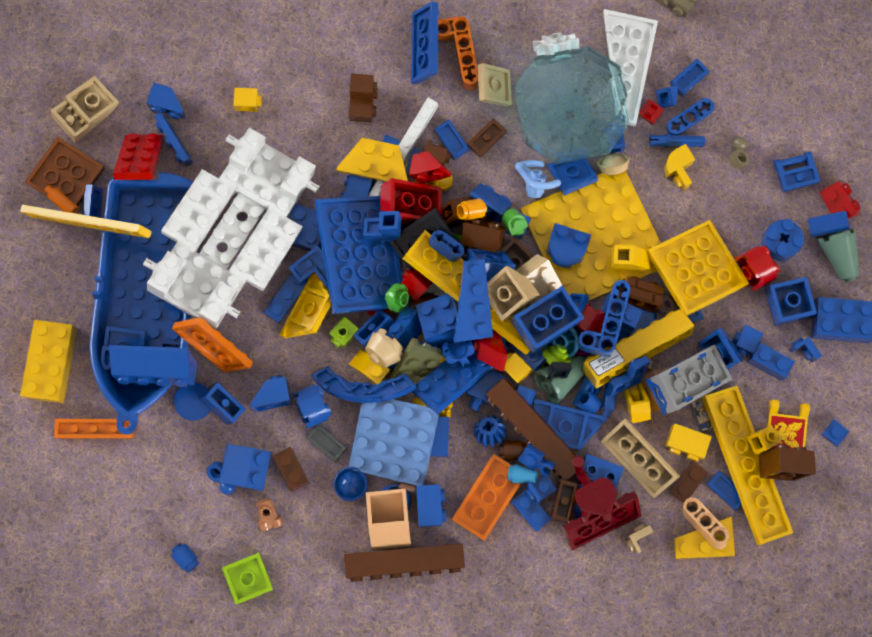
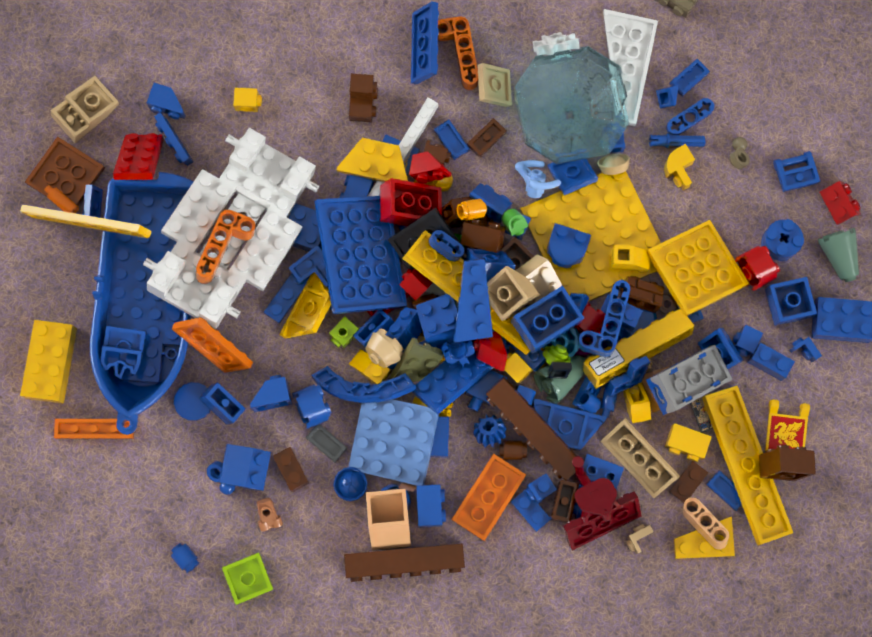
(152, 365): blue slope -> none
(219, 247): none -> orange beam
(385, 227): blue brick -> none
(397, 297): bright green plate -> none
(520, 474): dark azure cone -> none
(534, 459): blue plate -> none
(650, 111): red tile -> none
(768, 437): yellow brick -> none
(828, 224): blue slope -> none
(835, 433): blue plate -> none

